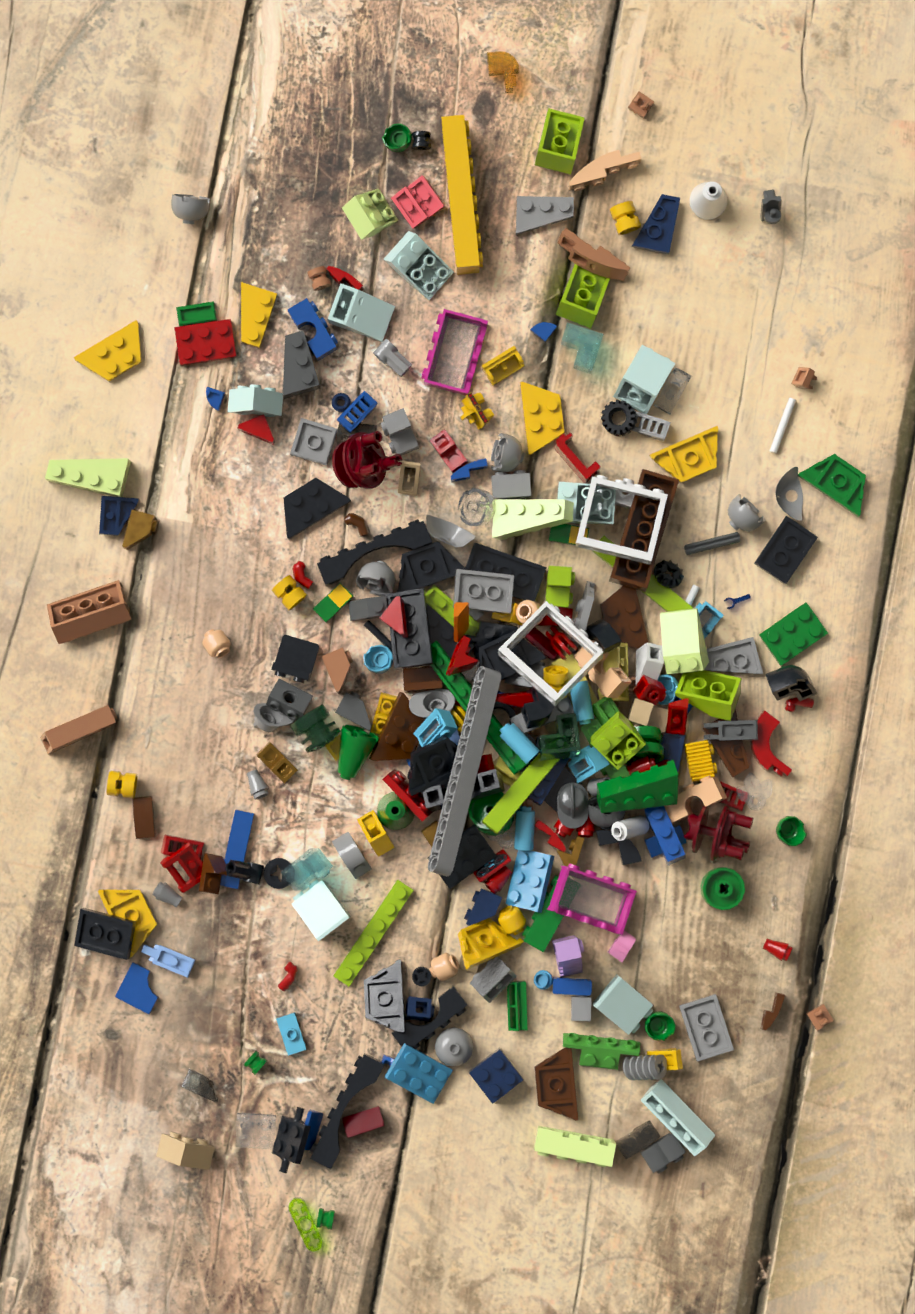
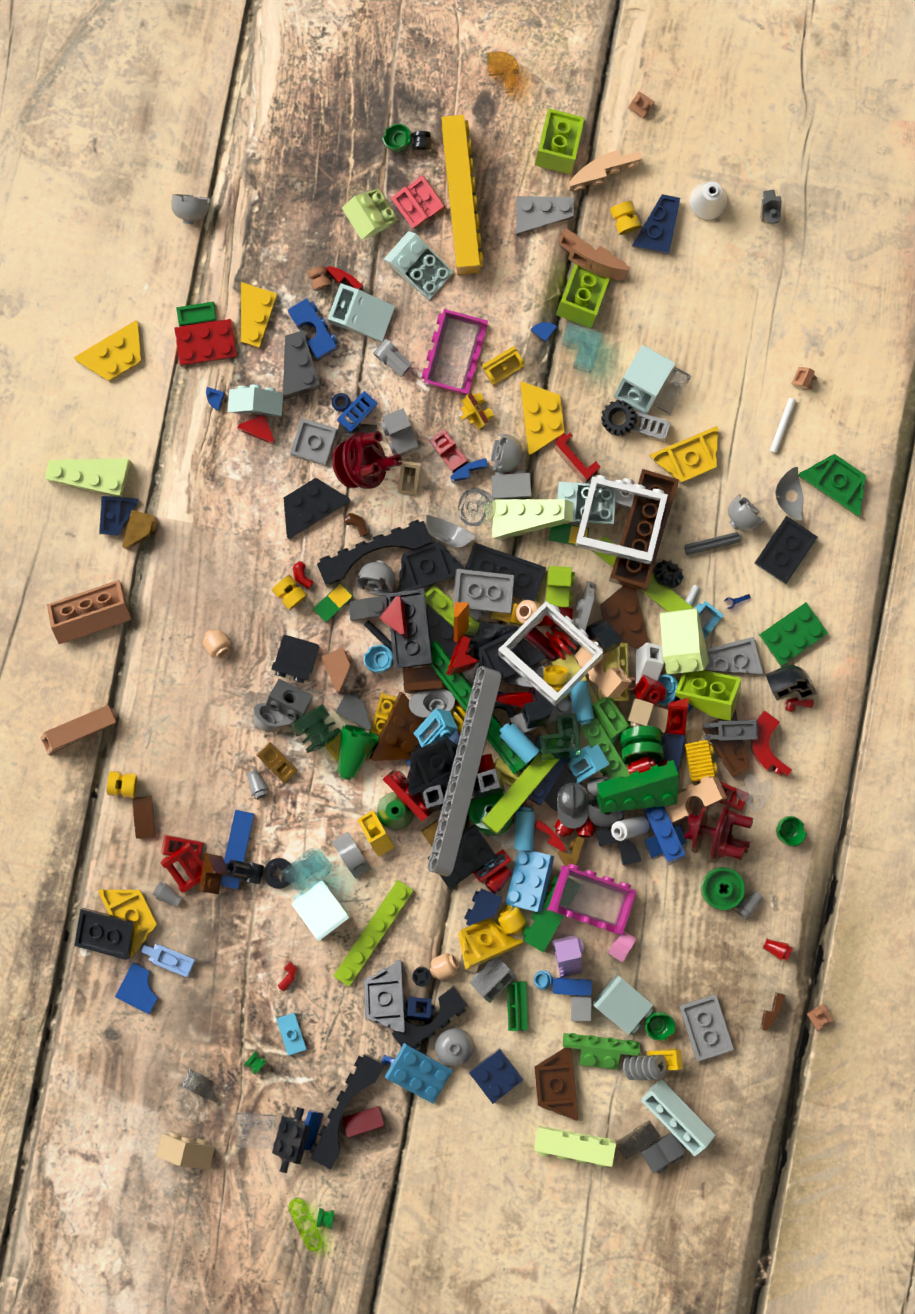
(617, 740): lime slope -> none
(748, 906): none -> light grey cone

